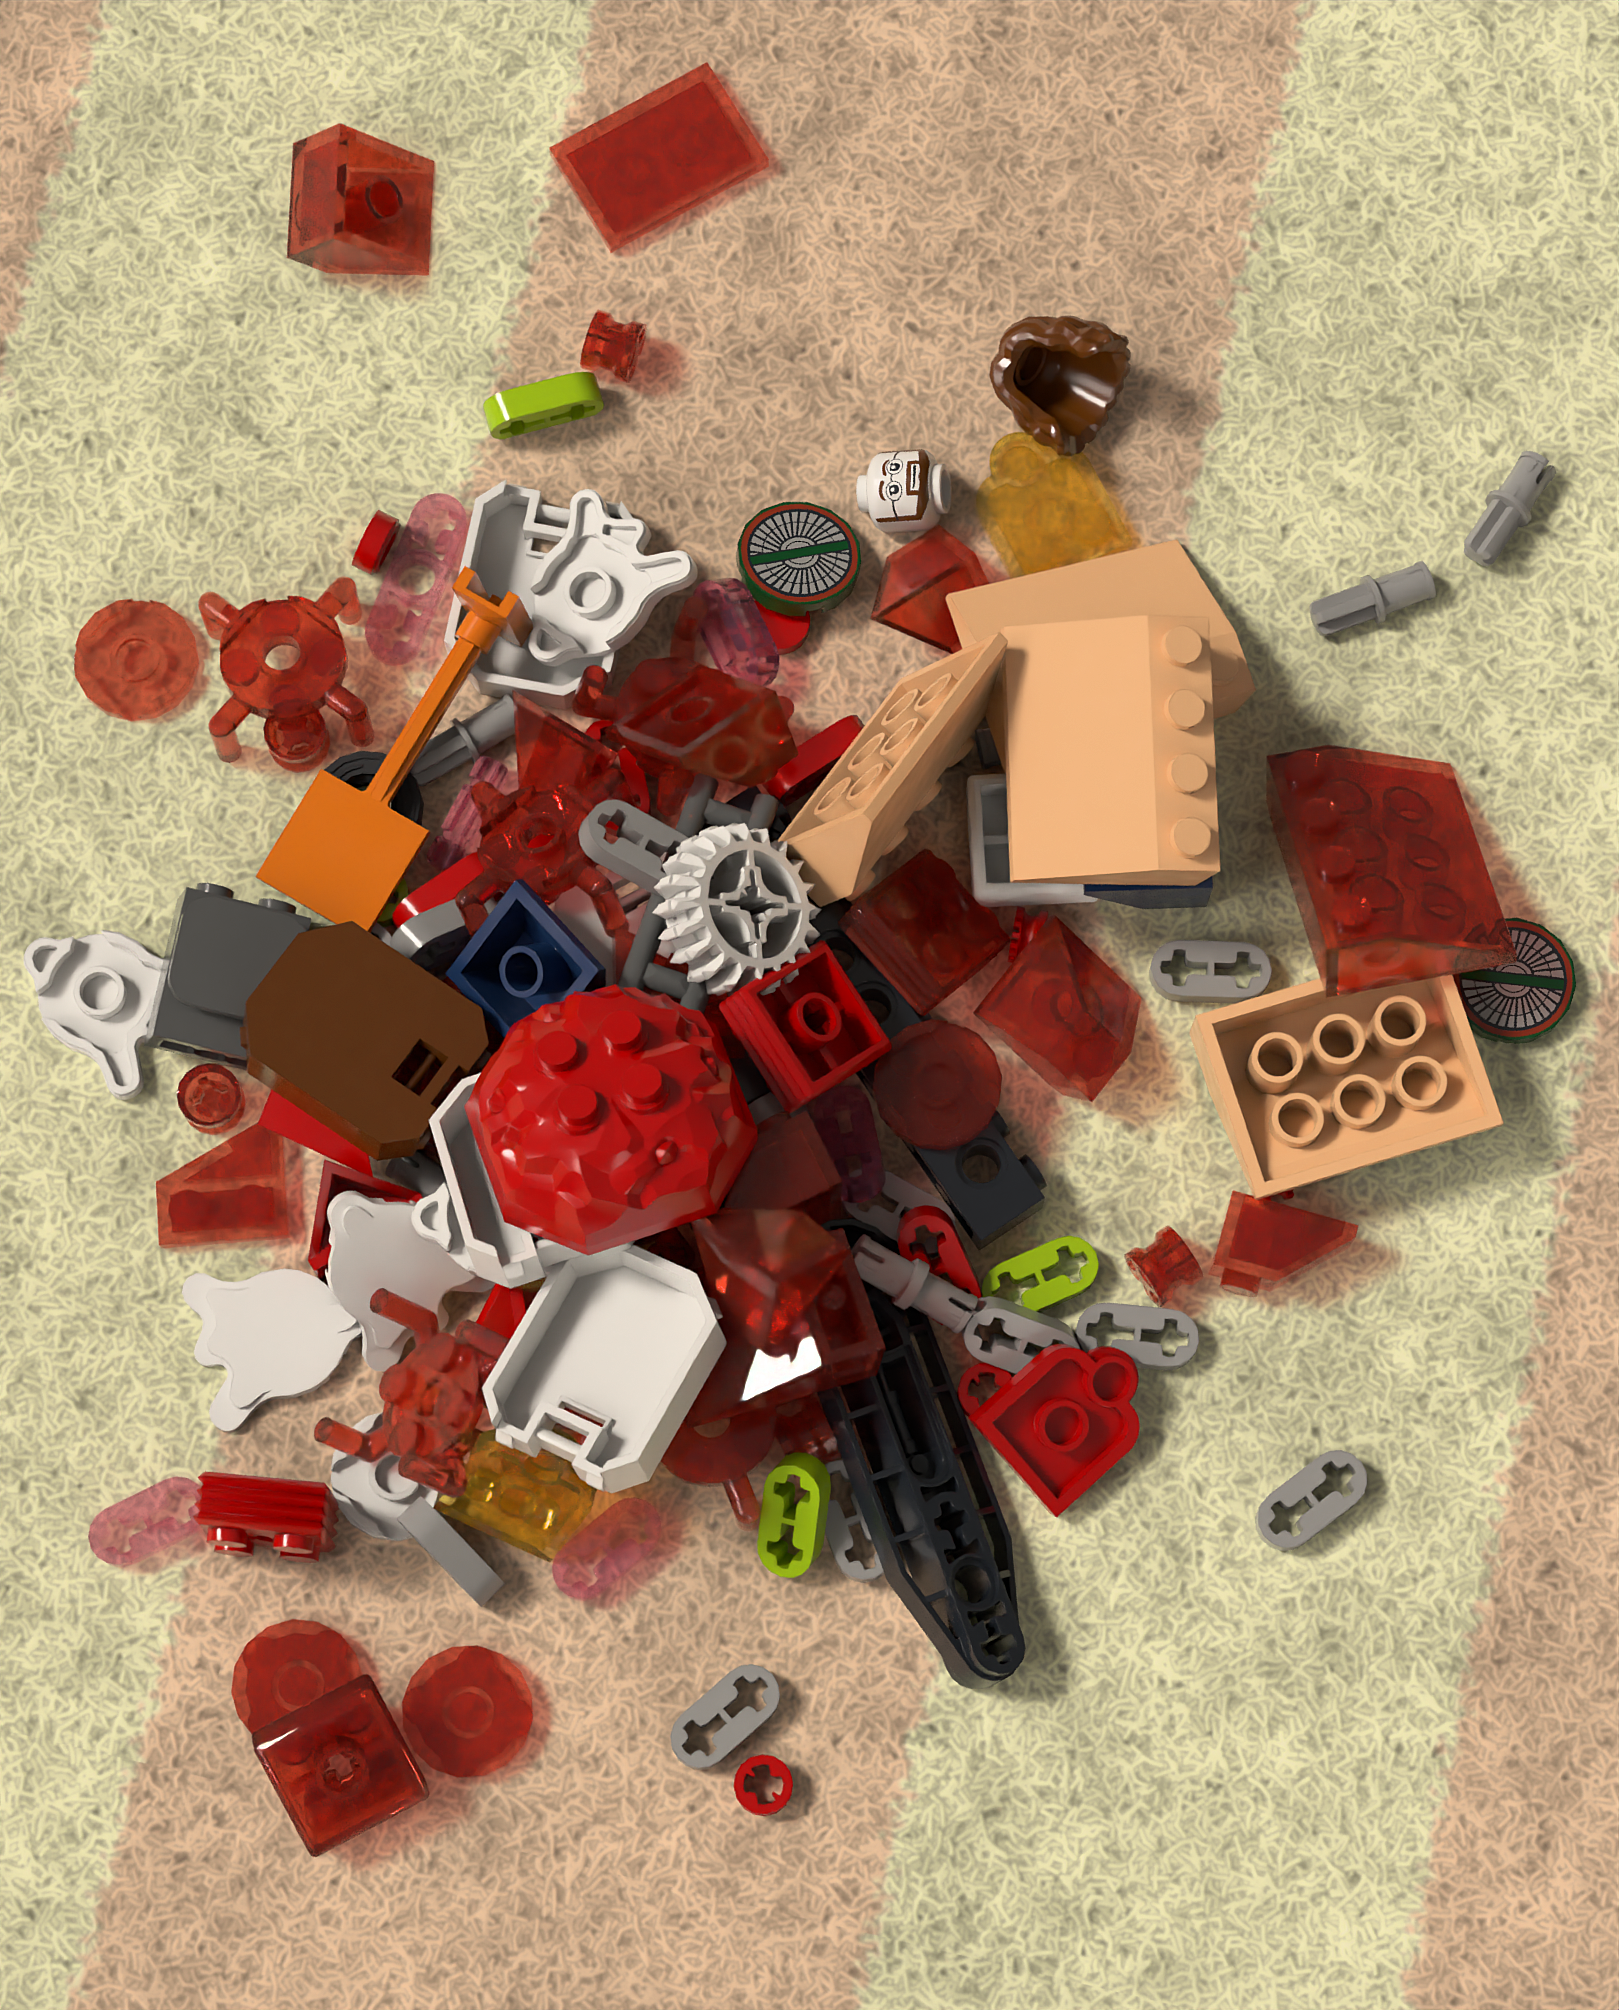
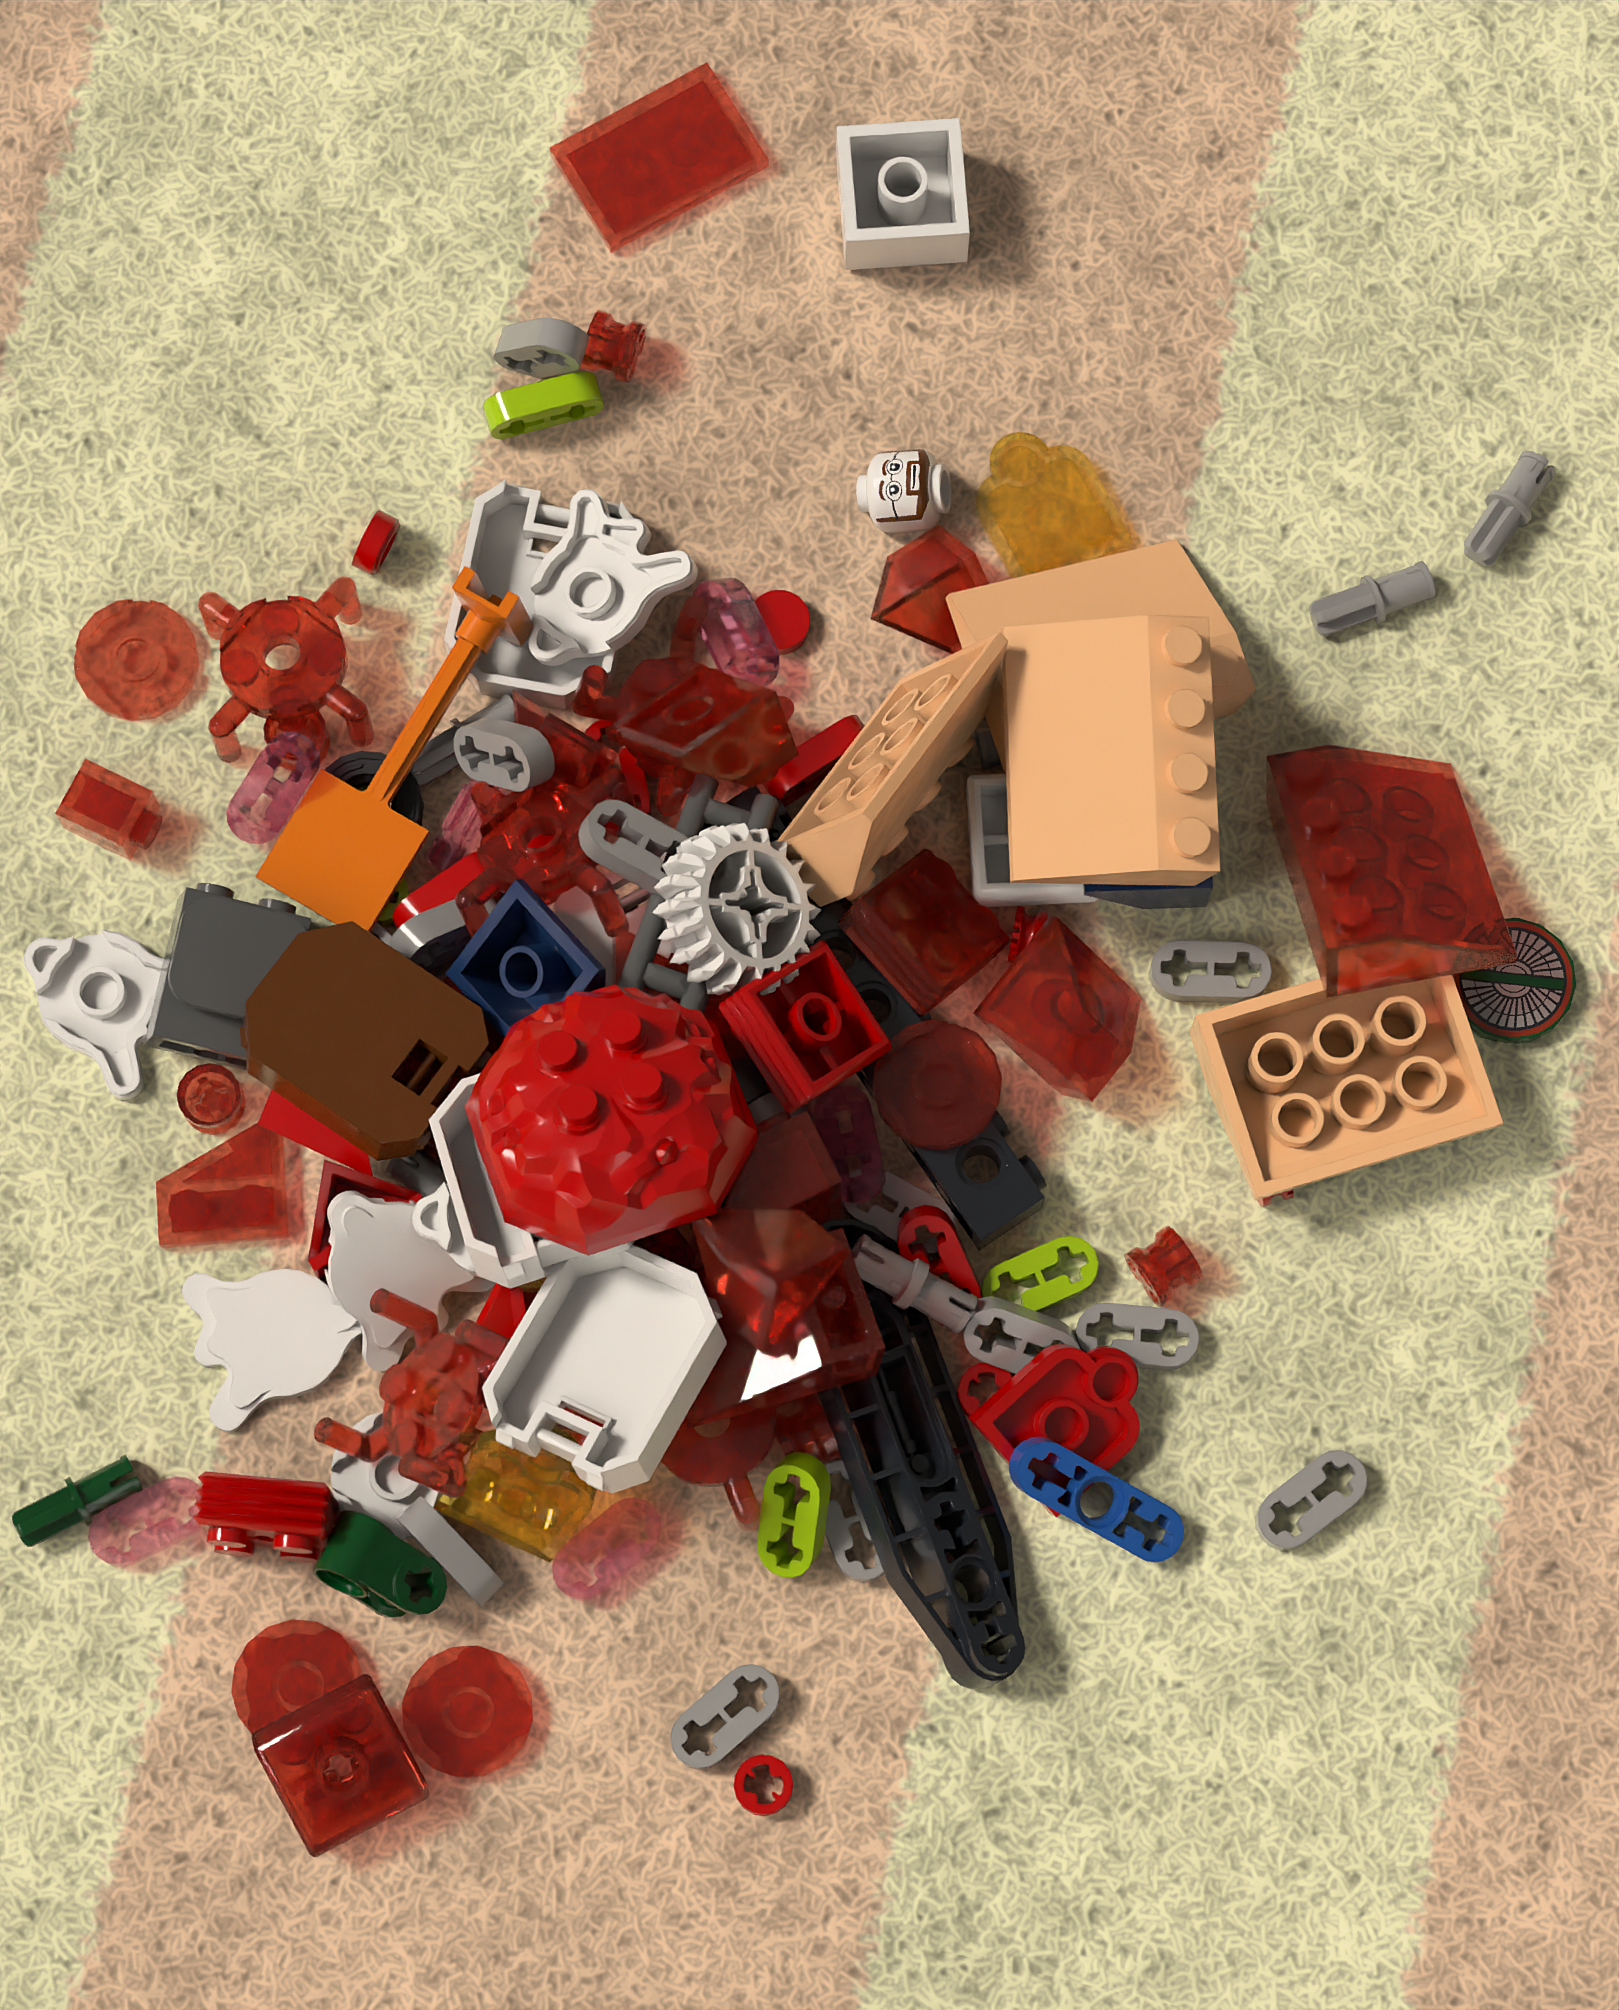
(74, 1503): none -> dark green axle
(110, 810): none -> clear red brick
(261, 780): none -> clear pink beam
(359, 205): clear red slope -> none
(379, 1568): none -> dark green piece
(416, 532): clear pink beam -> none
(504, 754): none -> light grey beam
(541, 347): none -> light grey beam
(798, 558): tile -> none
(902, 194): none -> white brick
(1060, 378): reddish brown hair -> none
(1143, 1505): none -> blue beam
(1272, 1243): clear red slope -> none

